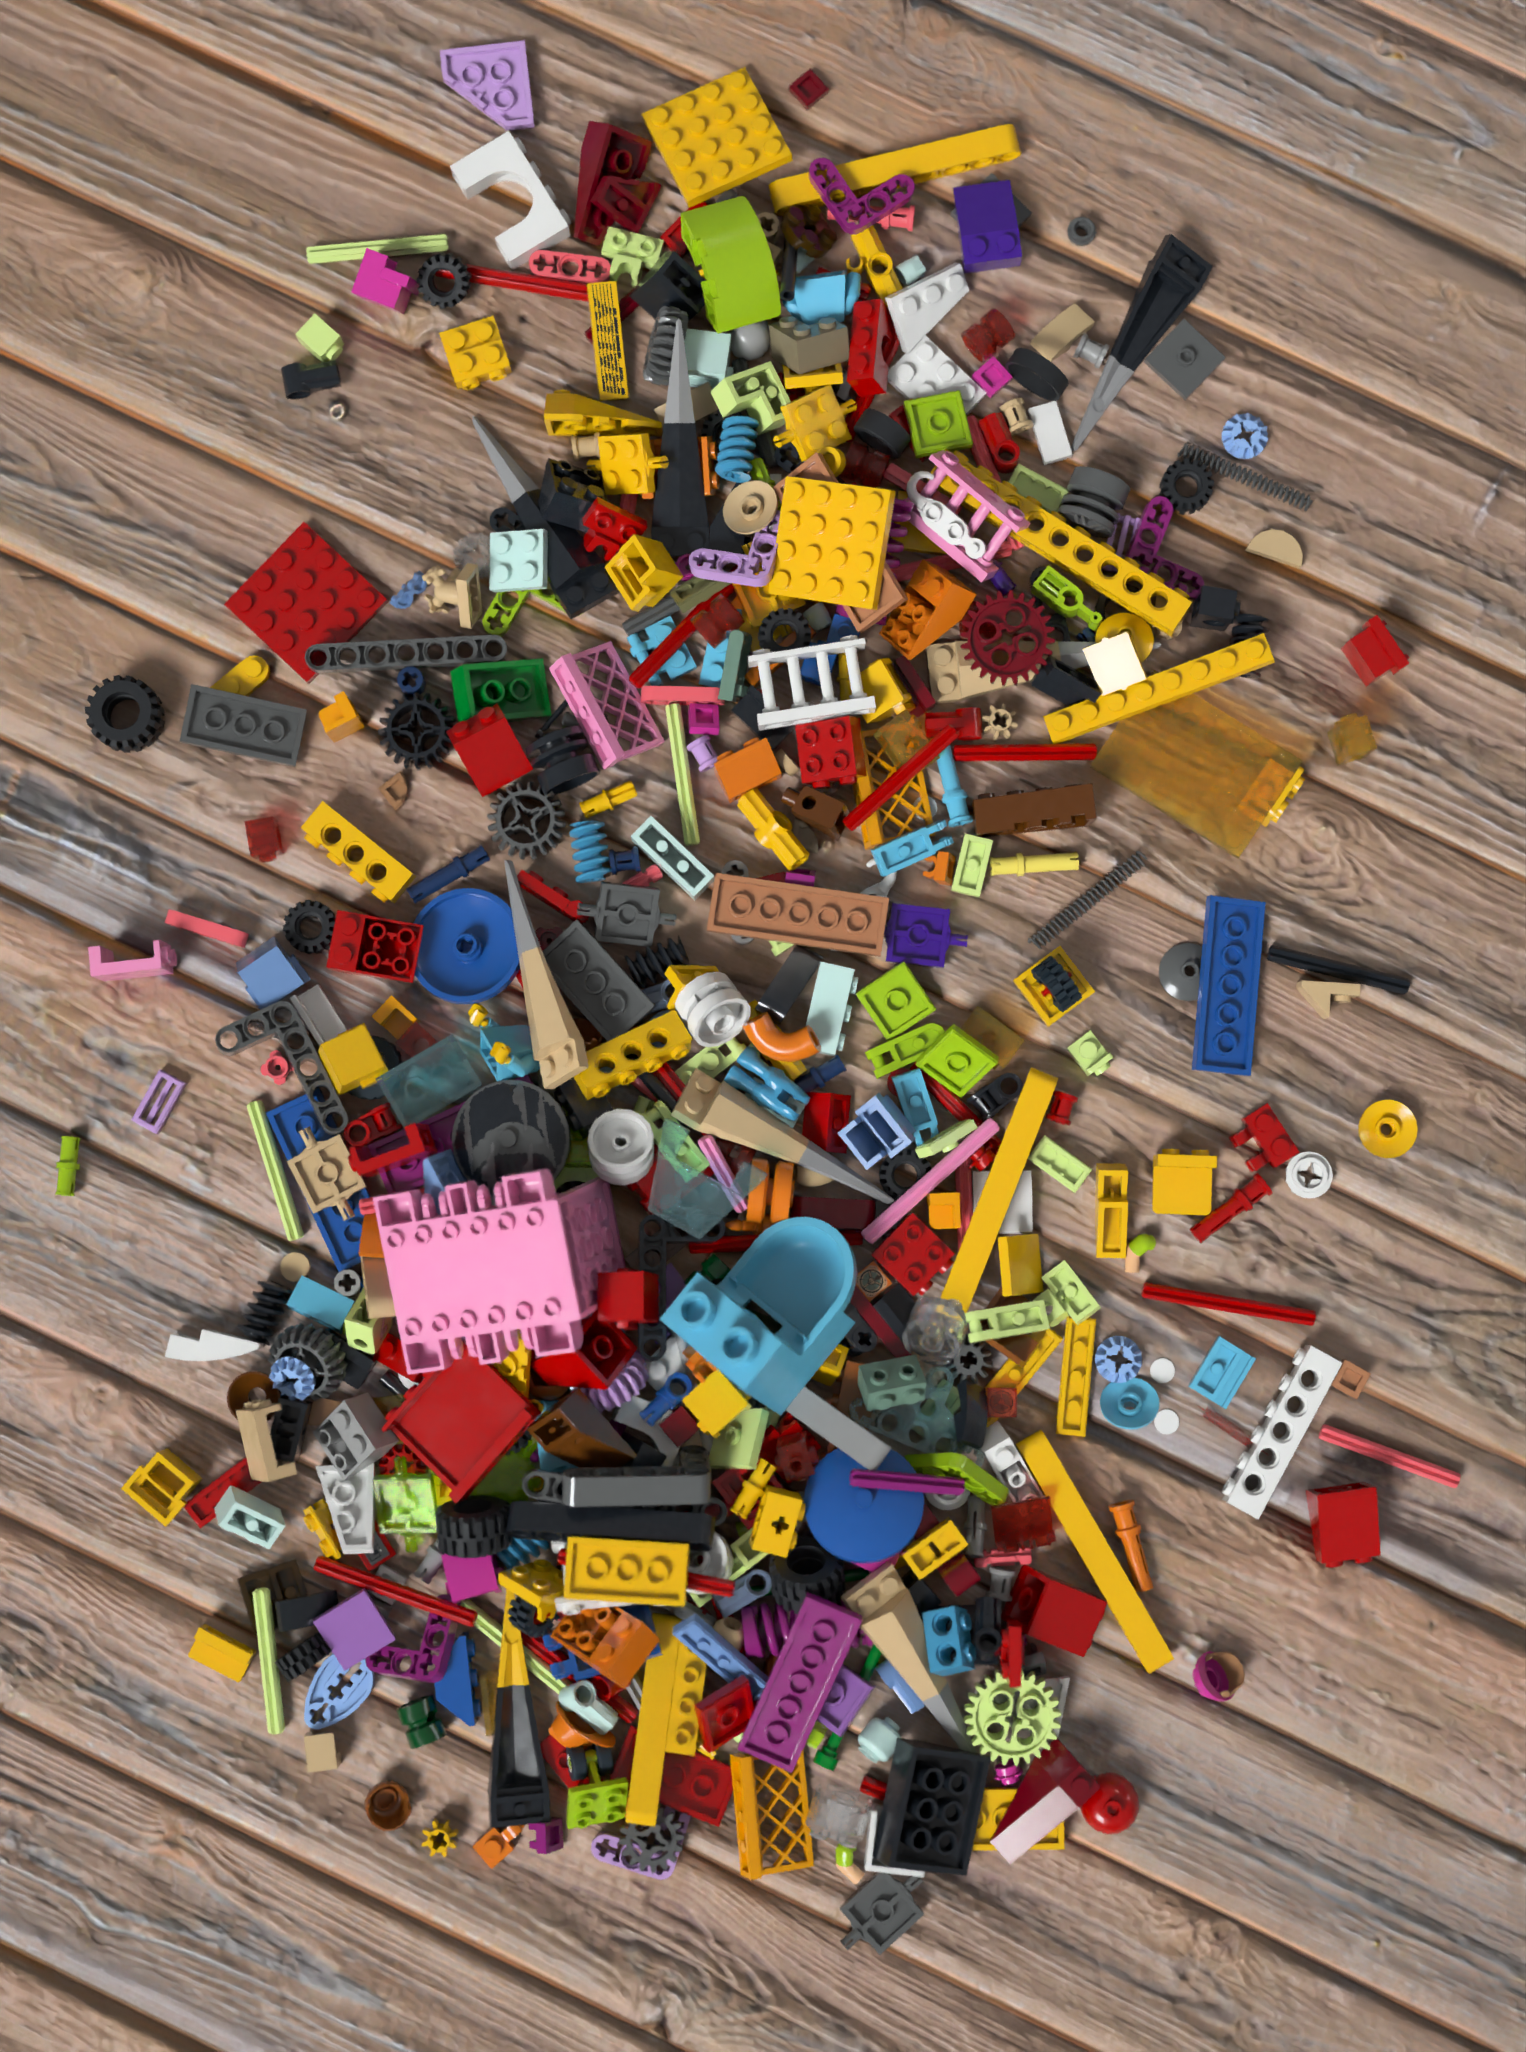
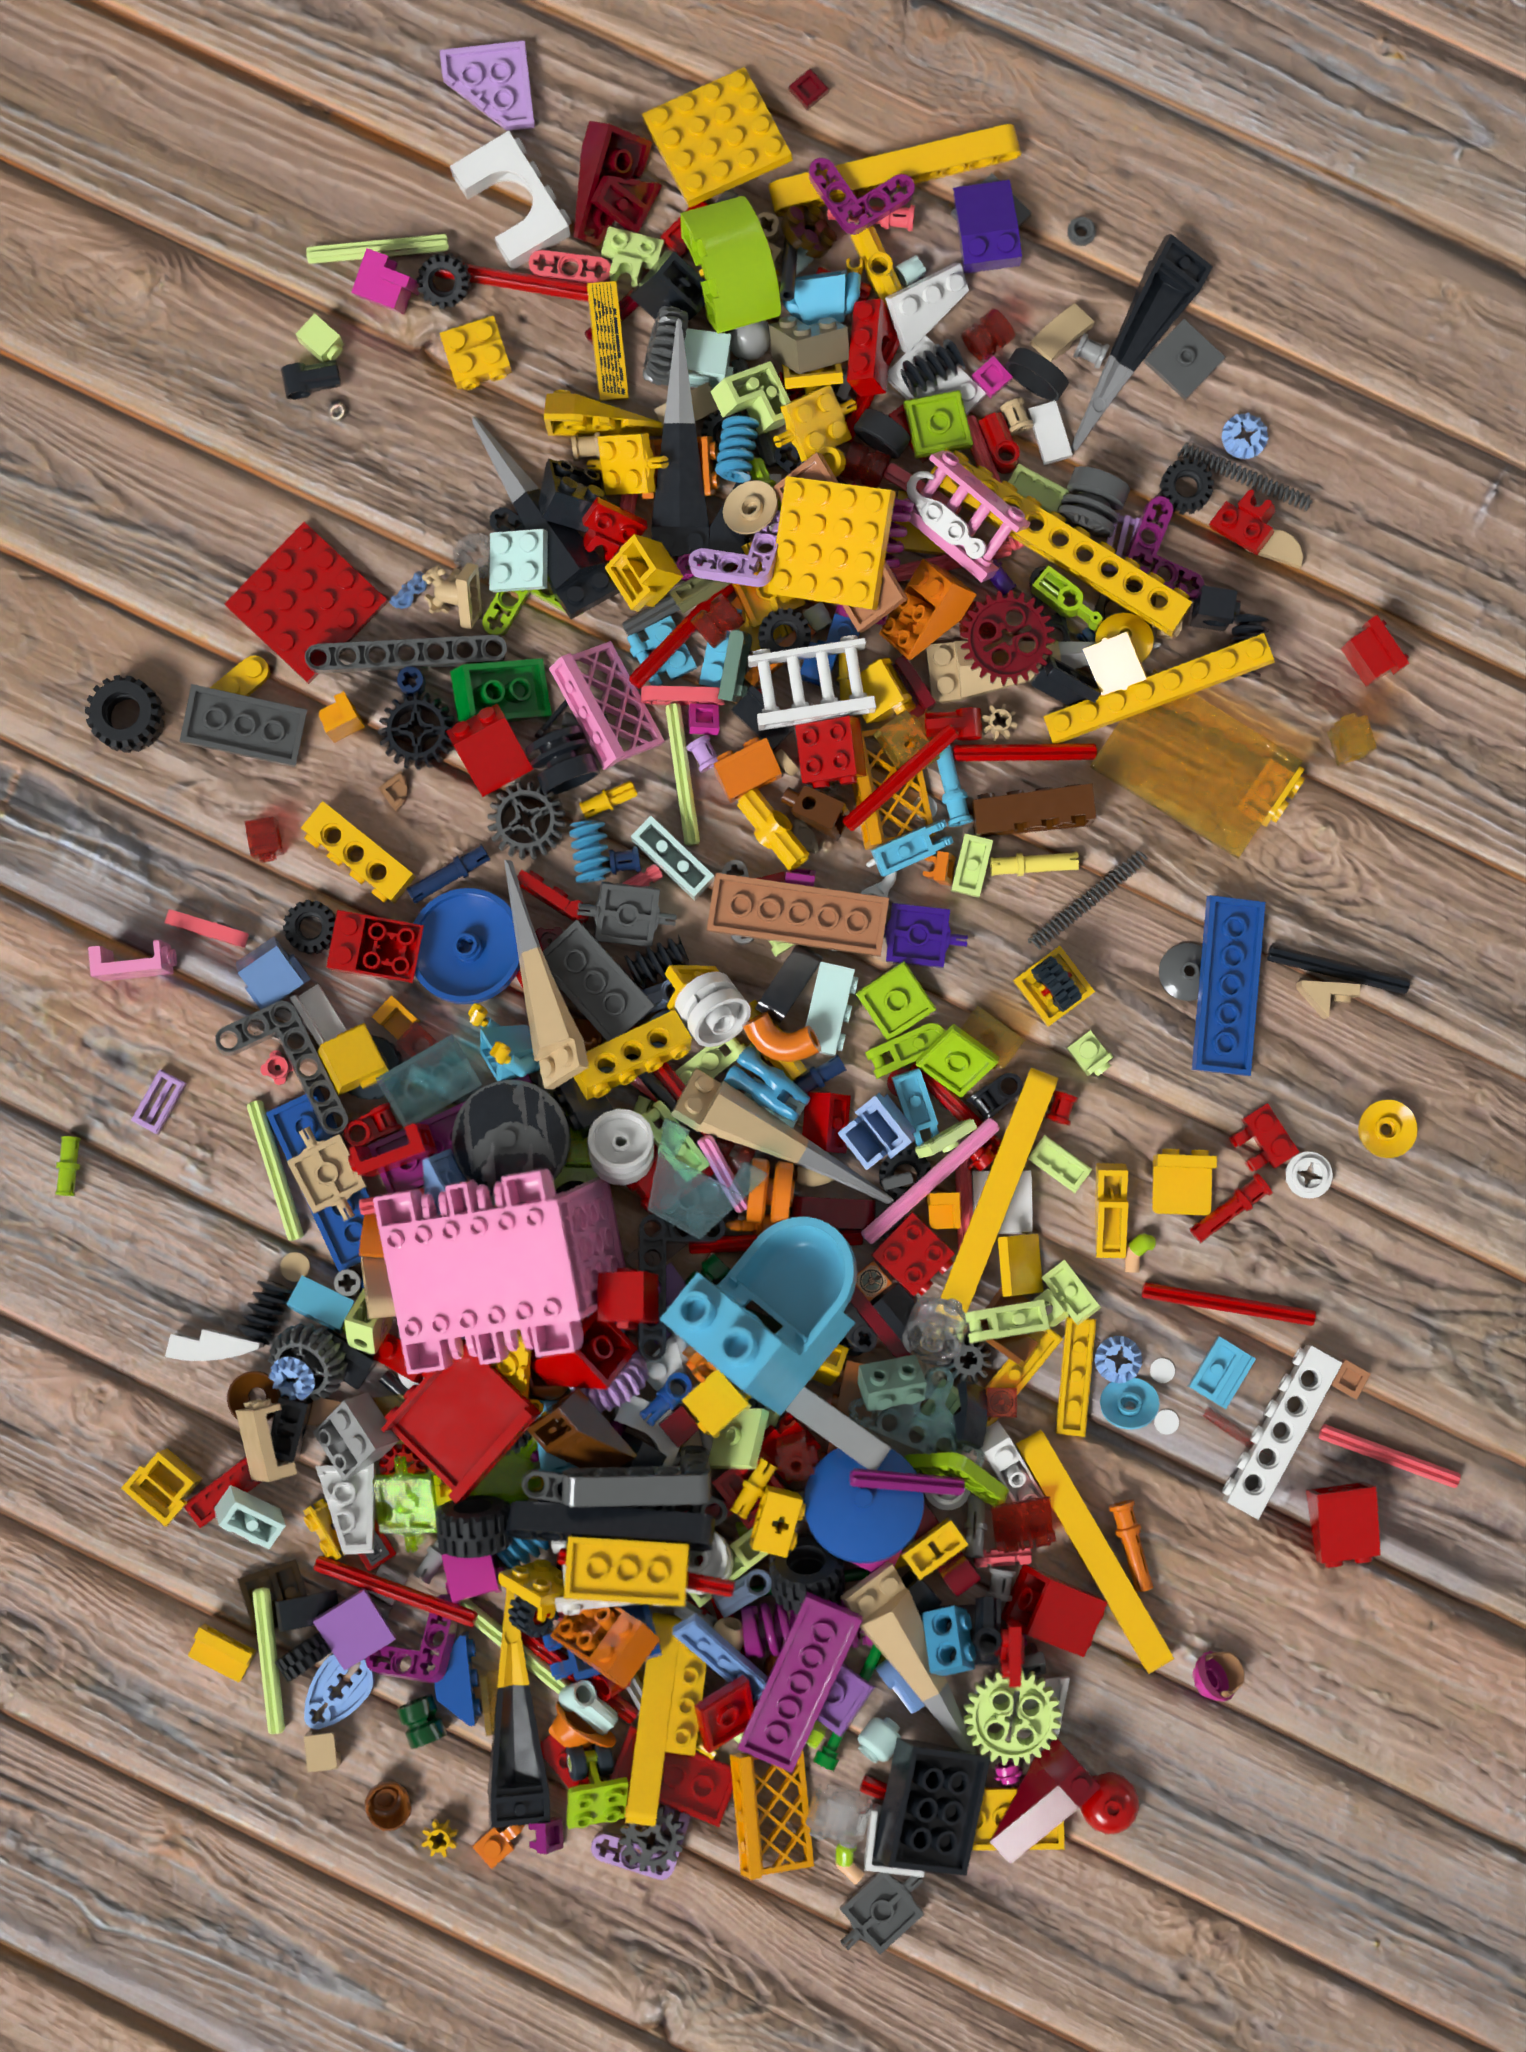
(897, 1181): none -> dark grey tile
(931, 366): none -> black piece
(1246, 523): none -> red plate

